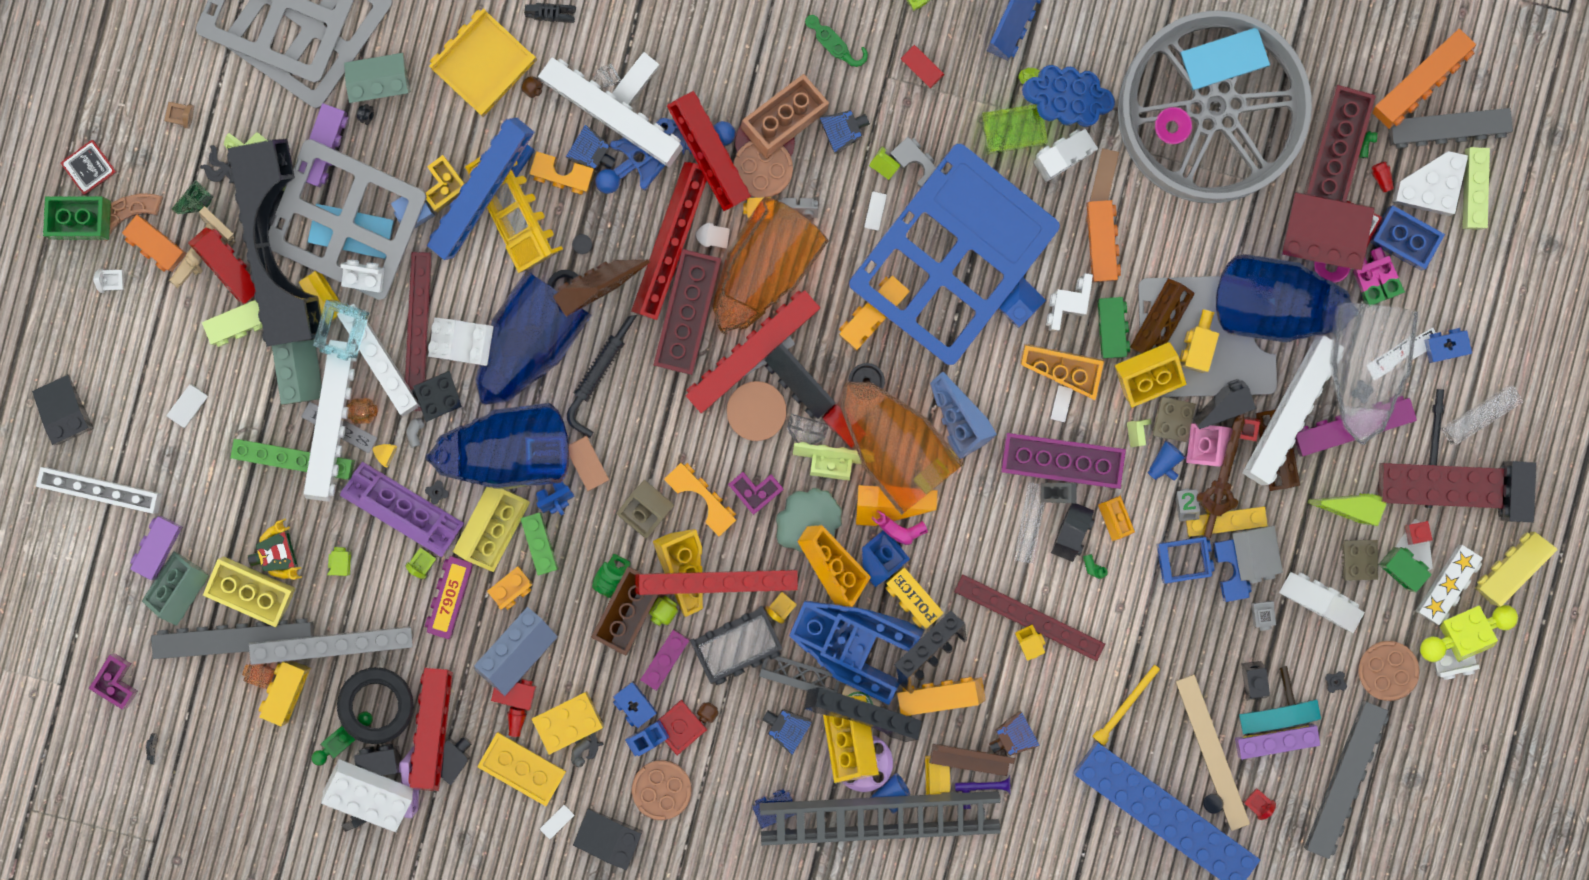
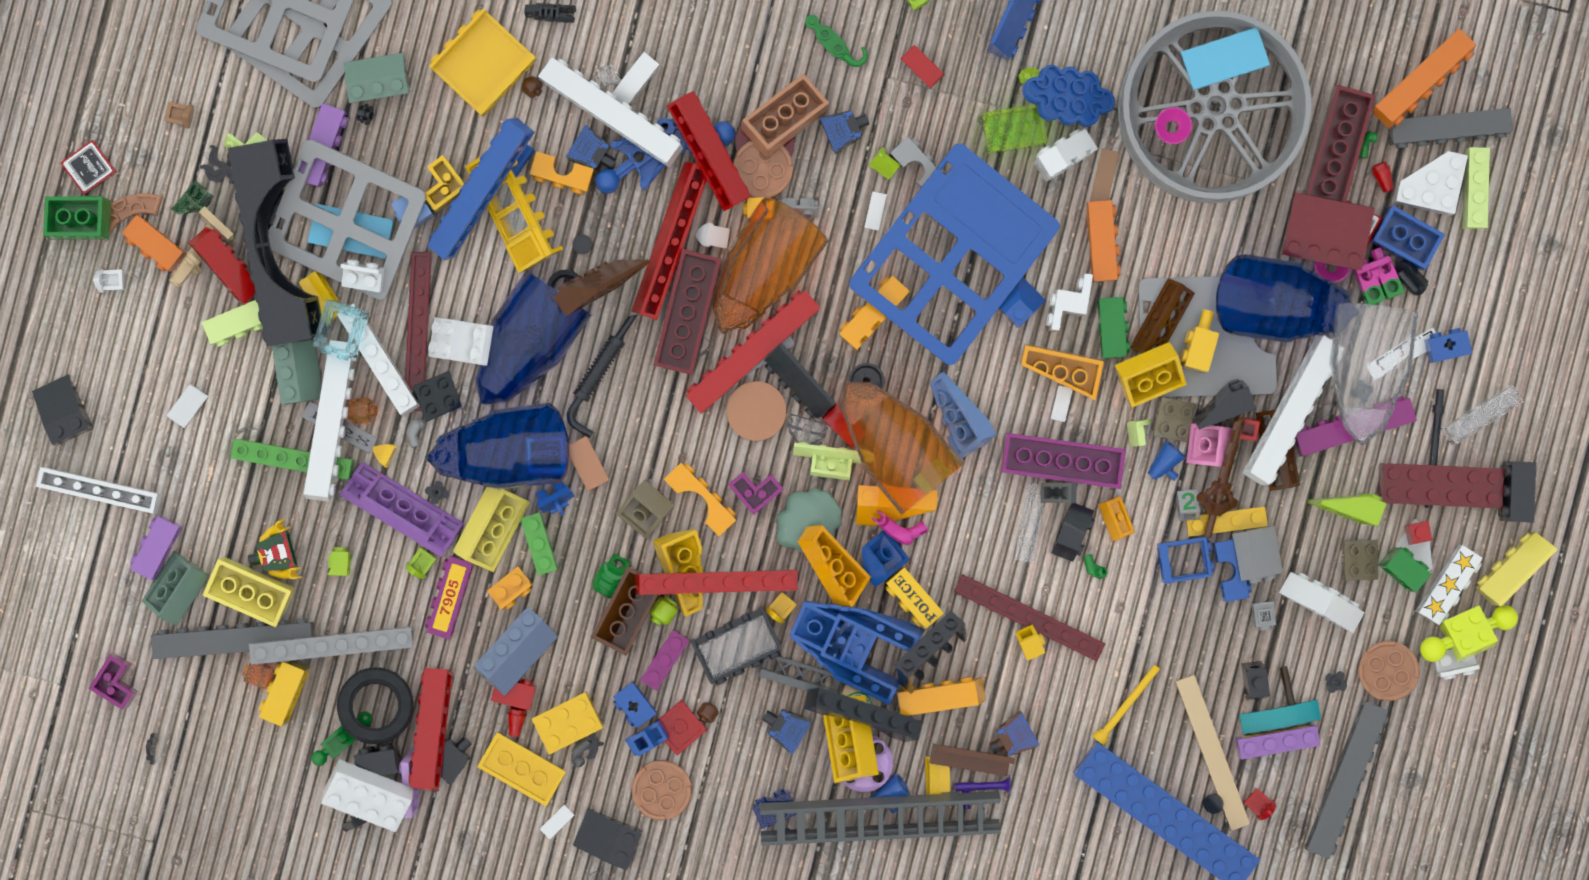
(1411, 277): none -> black piece

